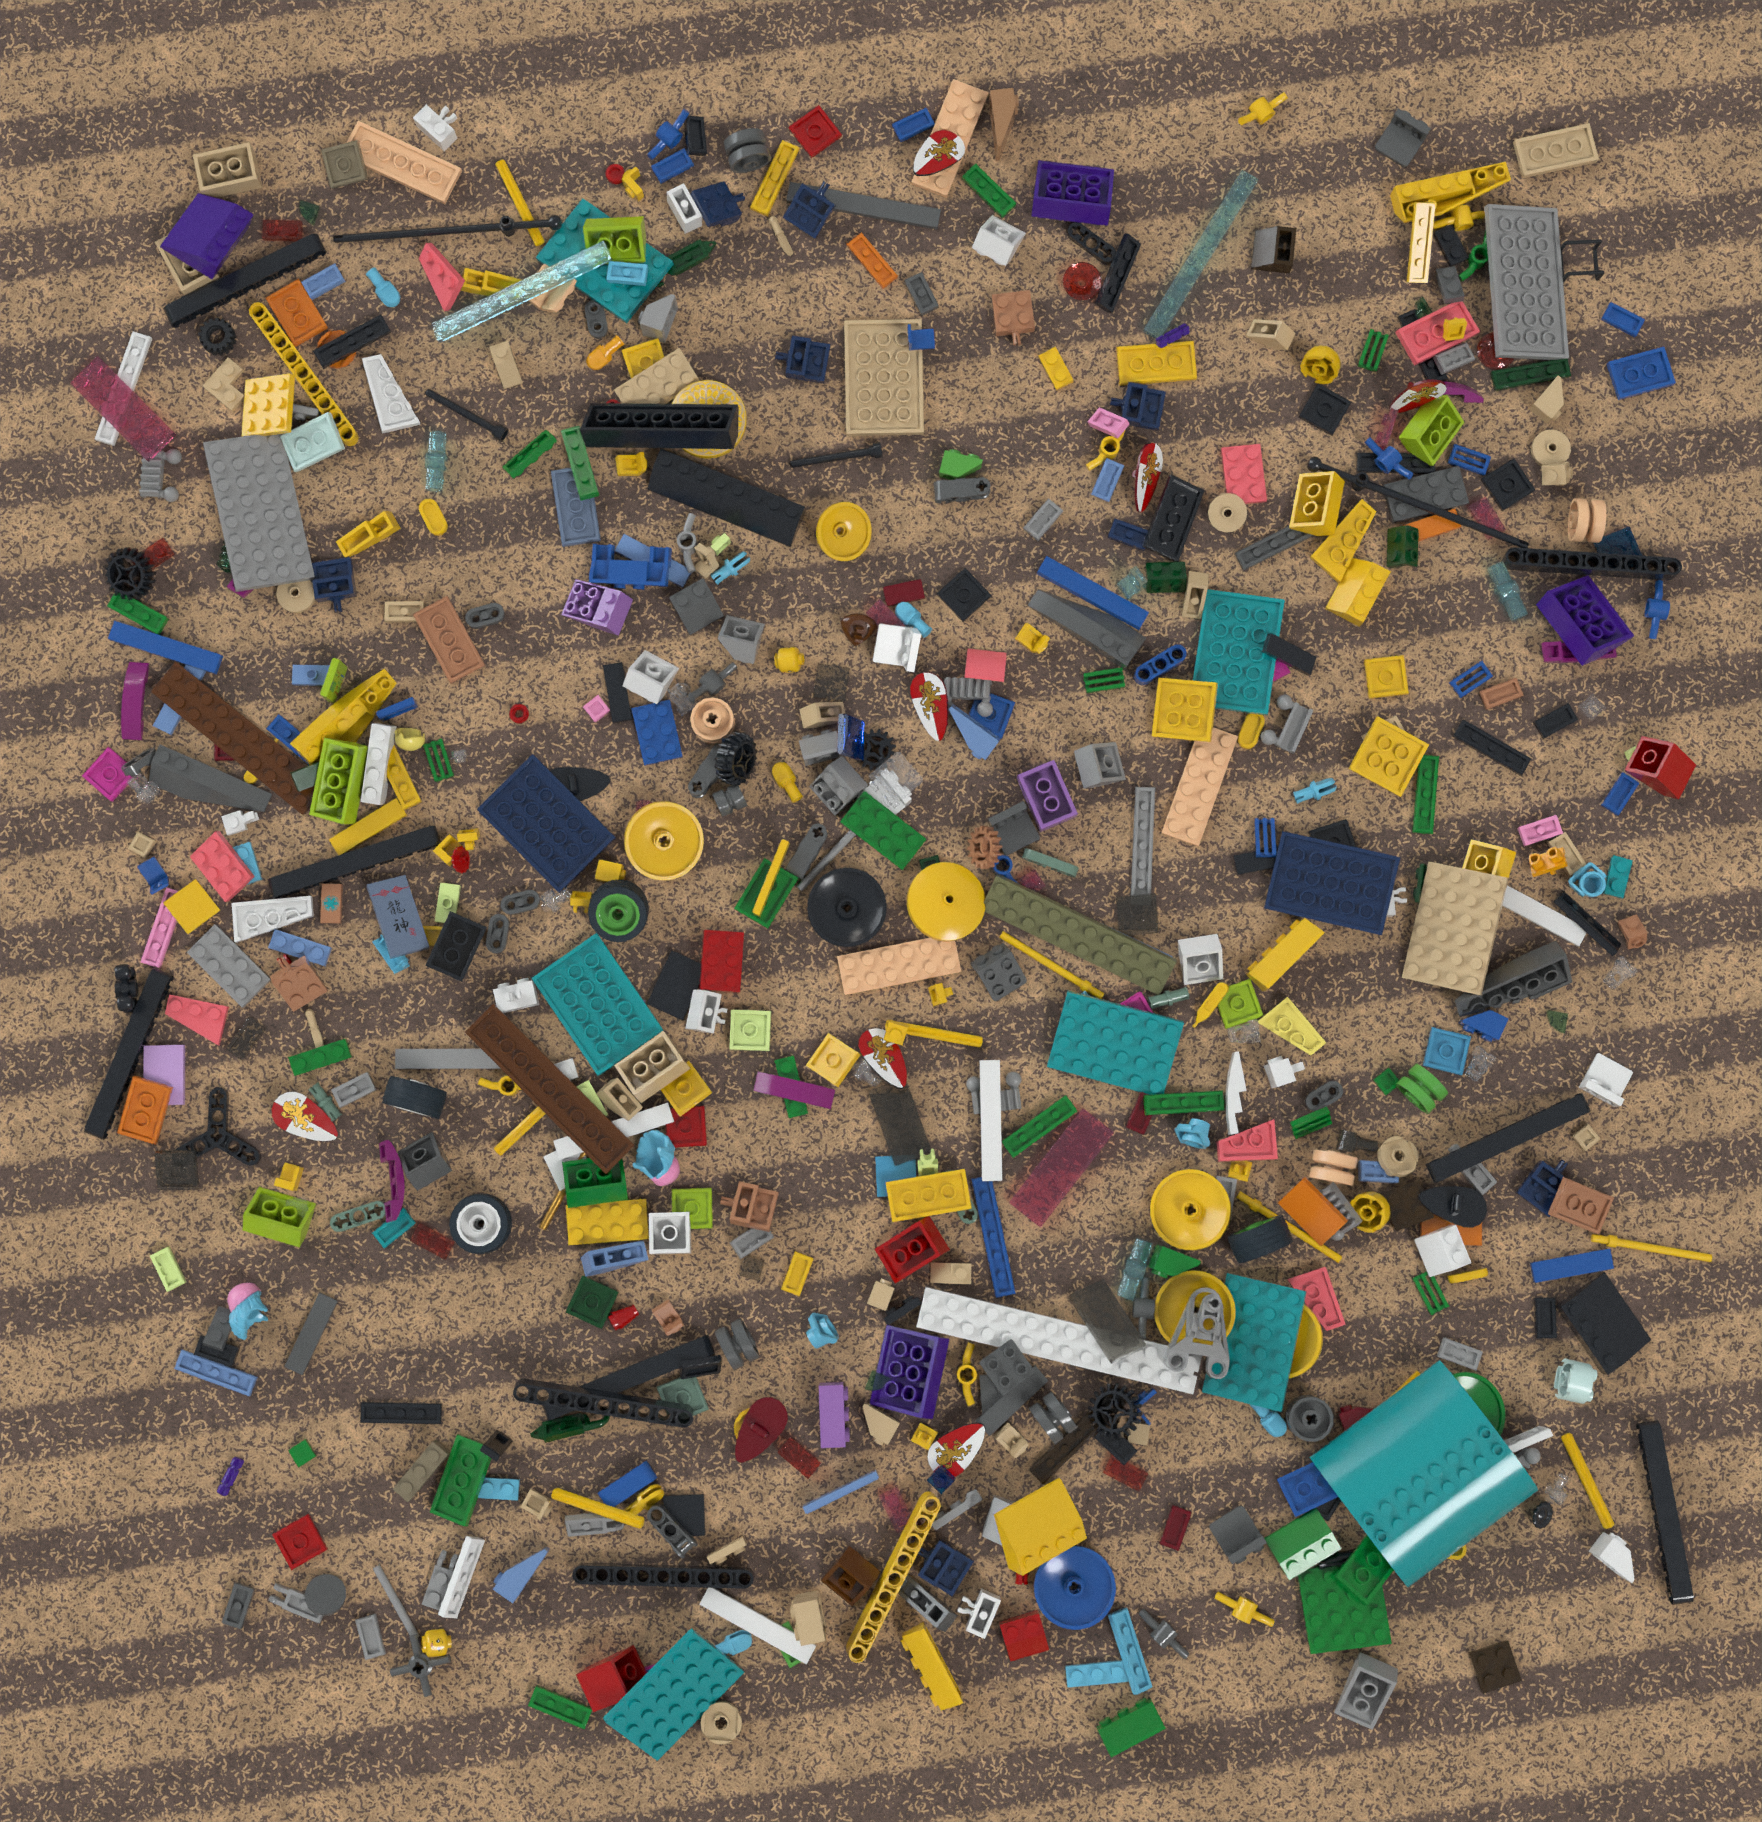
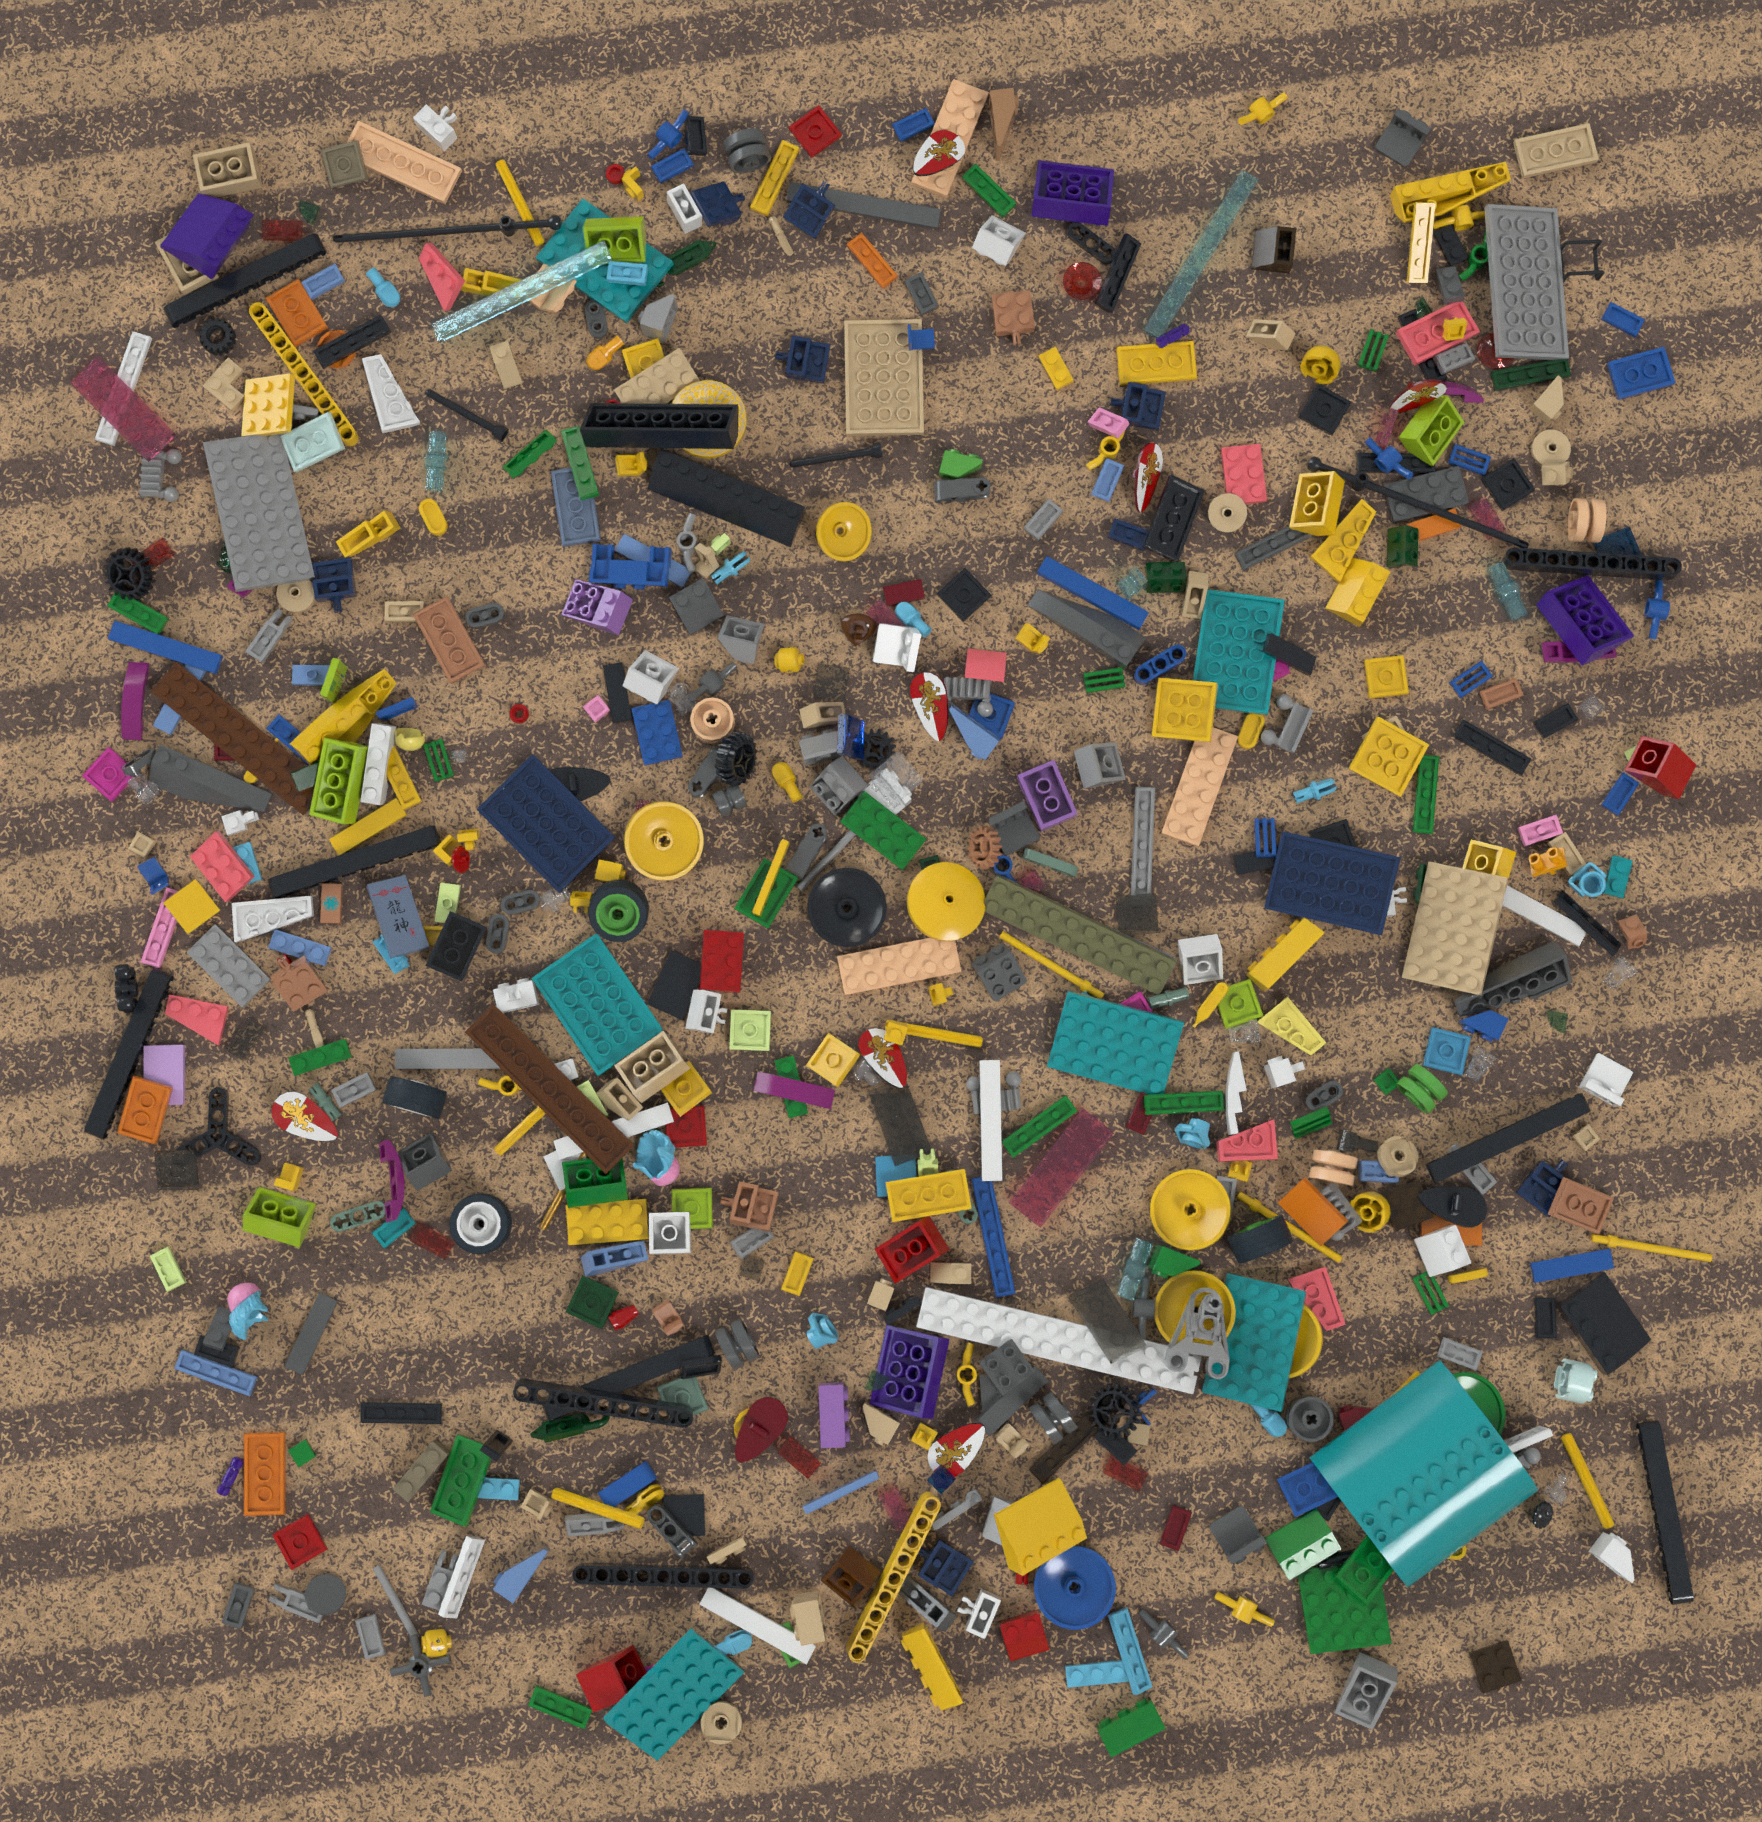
(265, 1473): none -> orange tile
(268, 637): none -> light grey hinge

